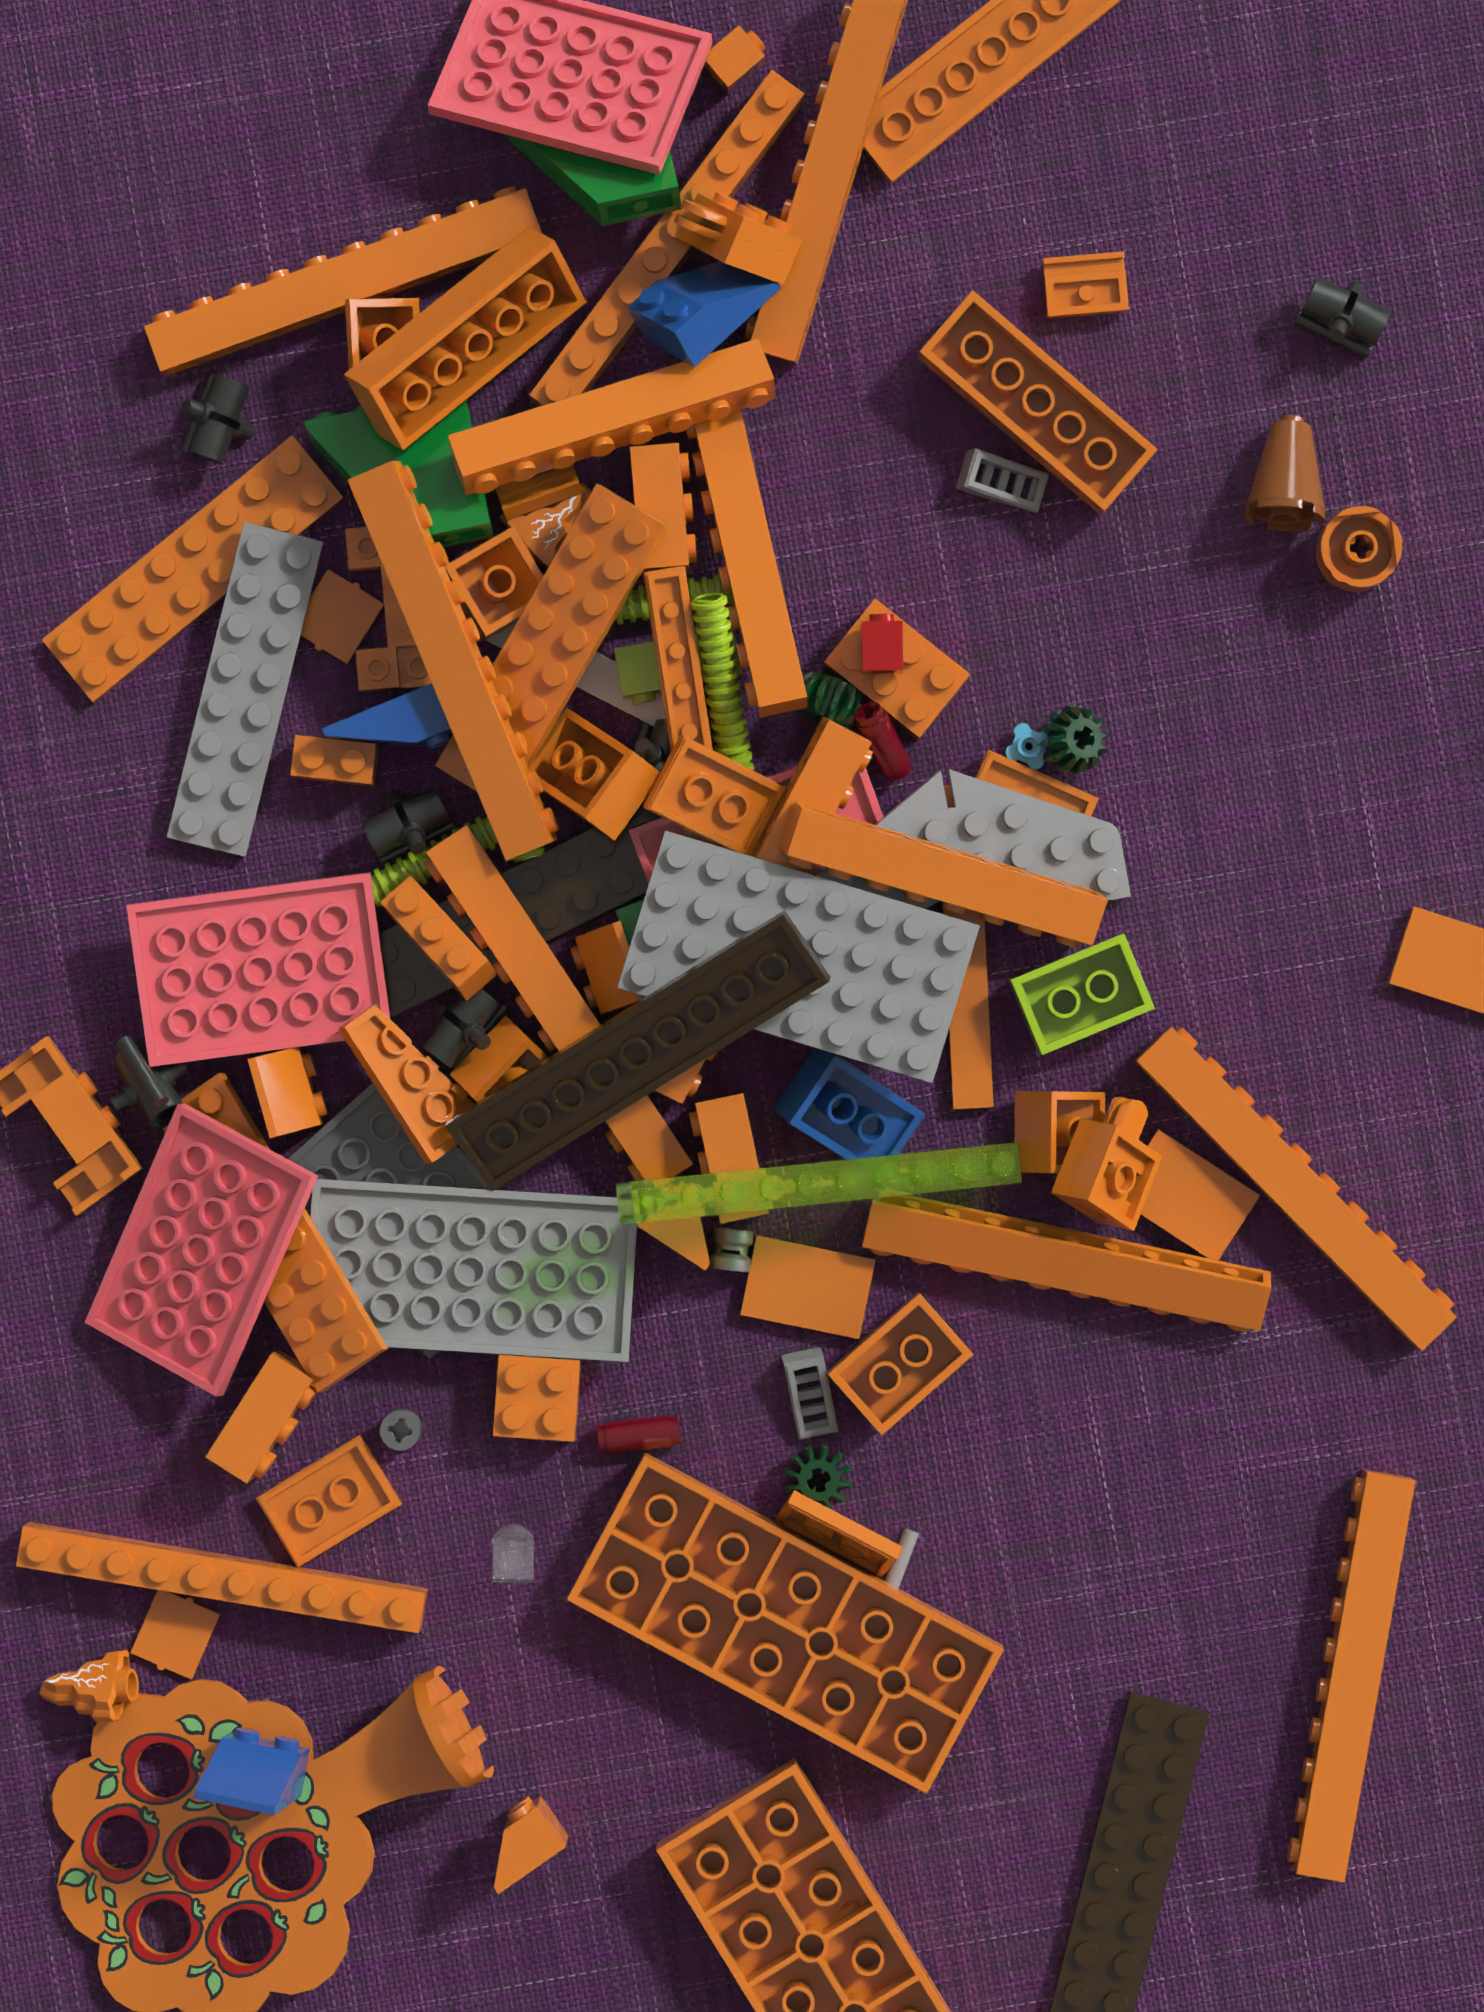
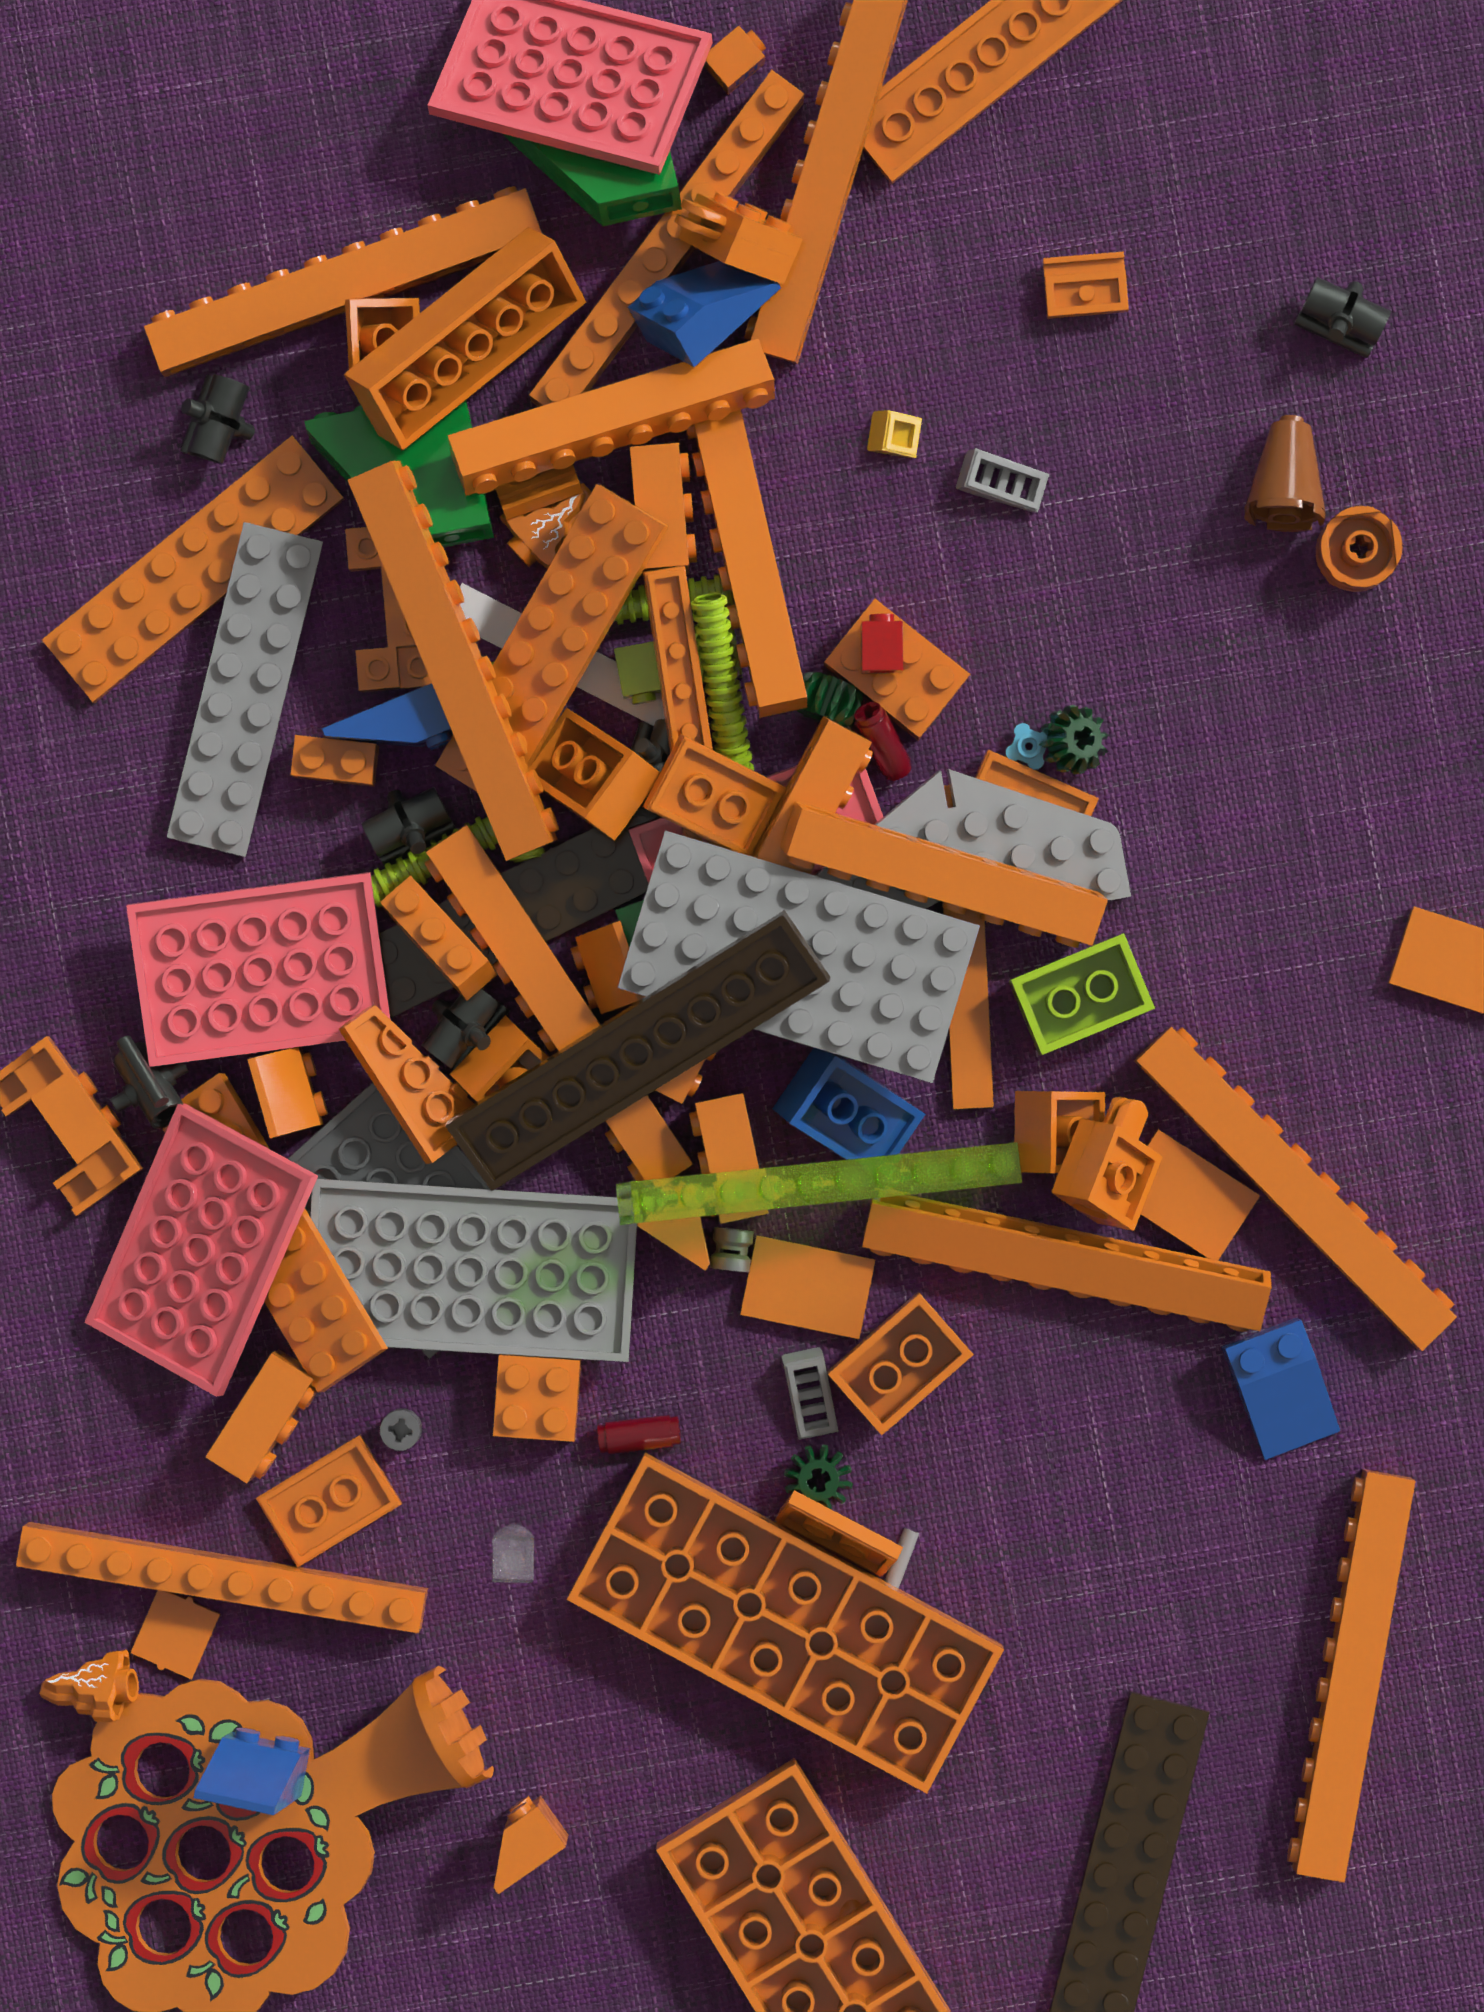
(339, 616): orange piece -> none
(496, 582): orange slope -> none
(894, 433): none -> yellow slope
(1036, 403): orange brick -> none
(1281, 1387): none -> blue slope

